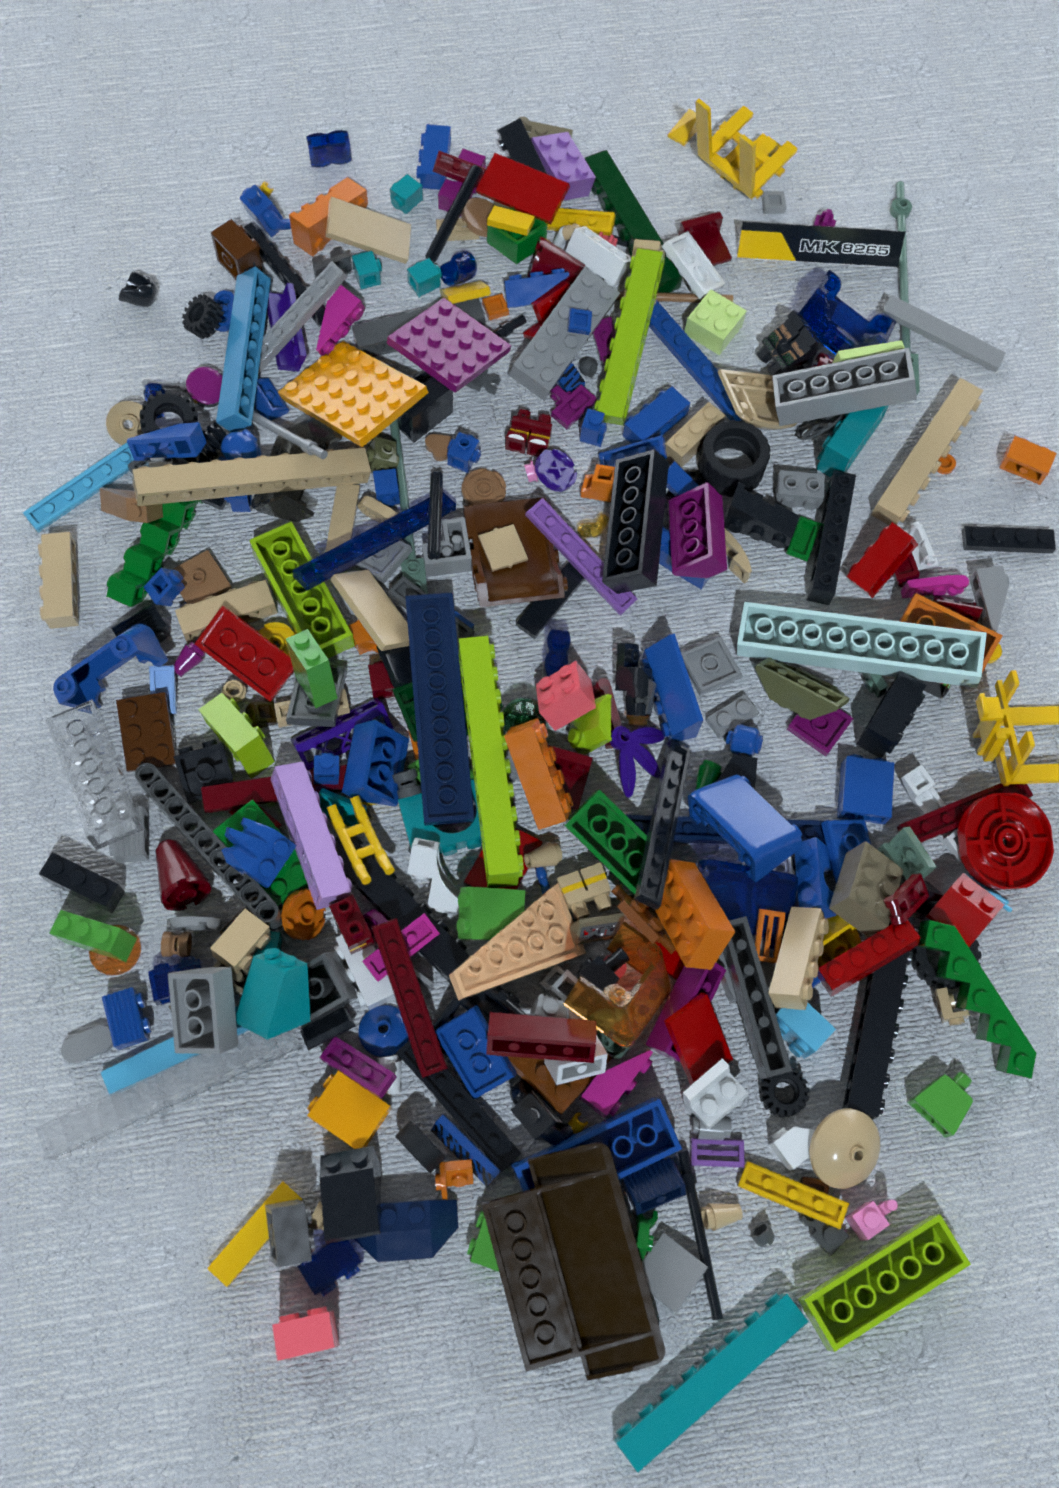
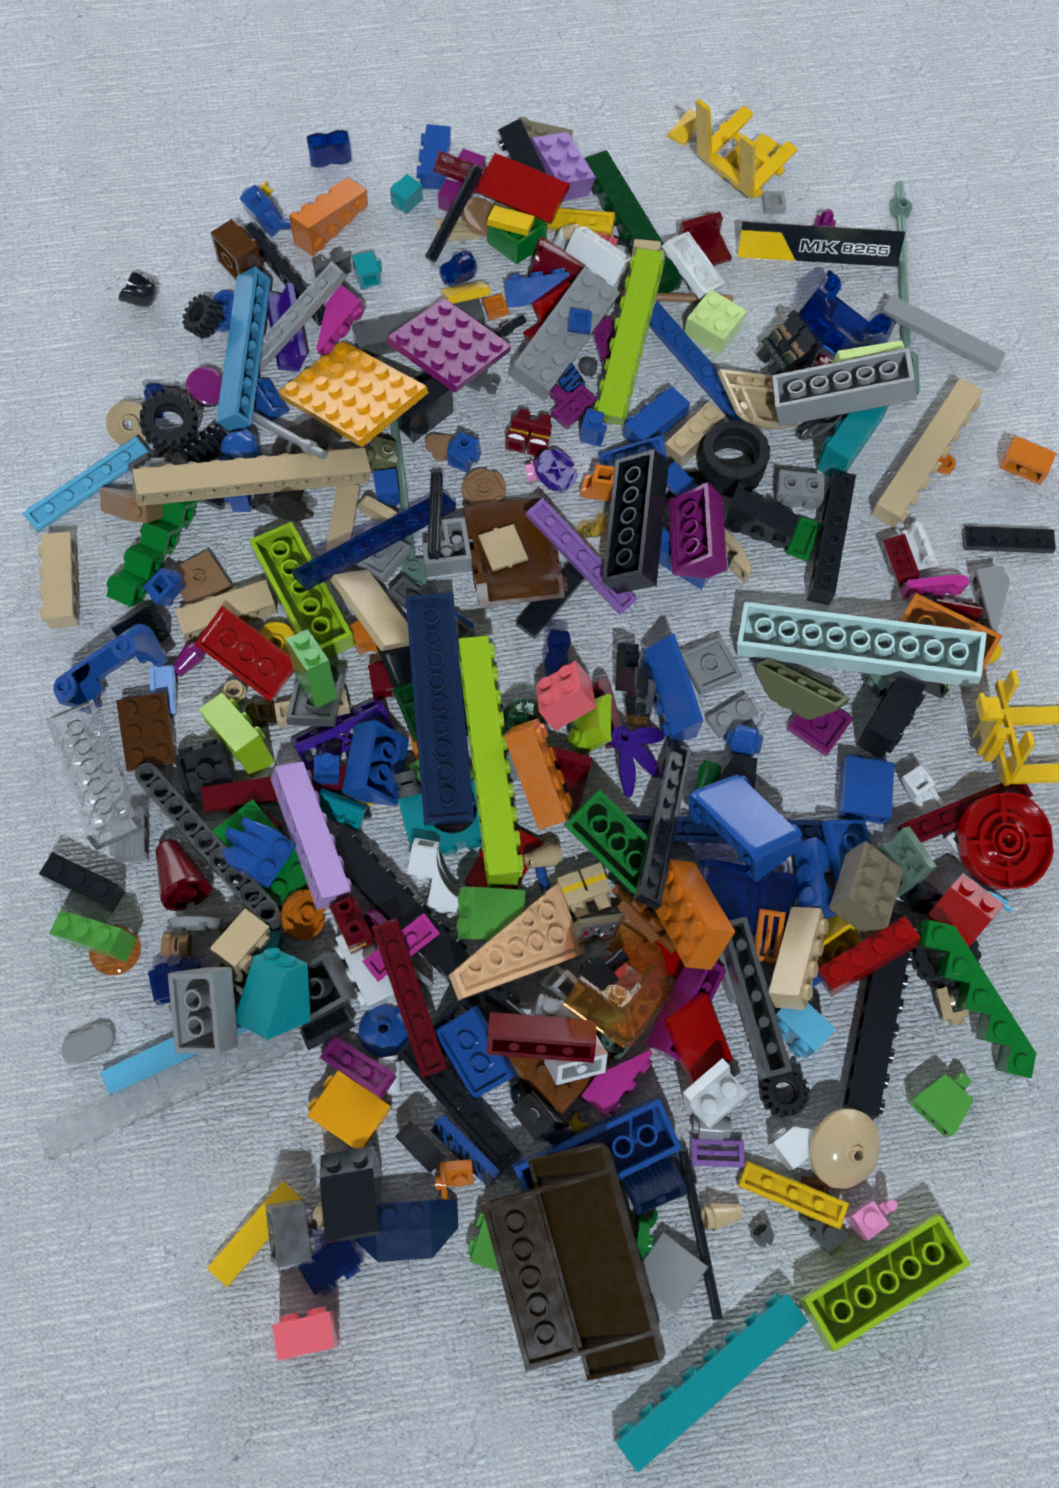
(126, 1018): blue brick -> none
(169, 442): blue slope -> none
(364, 826): yellow piece -> none
(368, 230): tan tile -> none
(424, 277): teal brick -> none
(882, 559): red brick -> none
(906, 899): dark red plate -> none

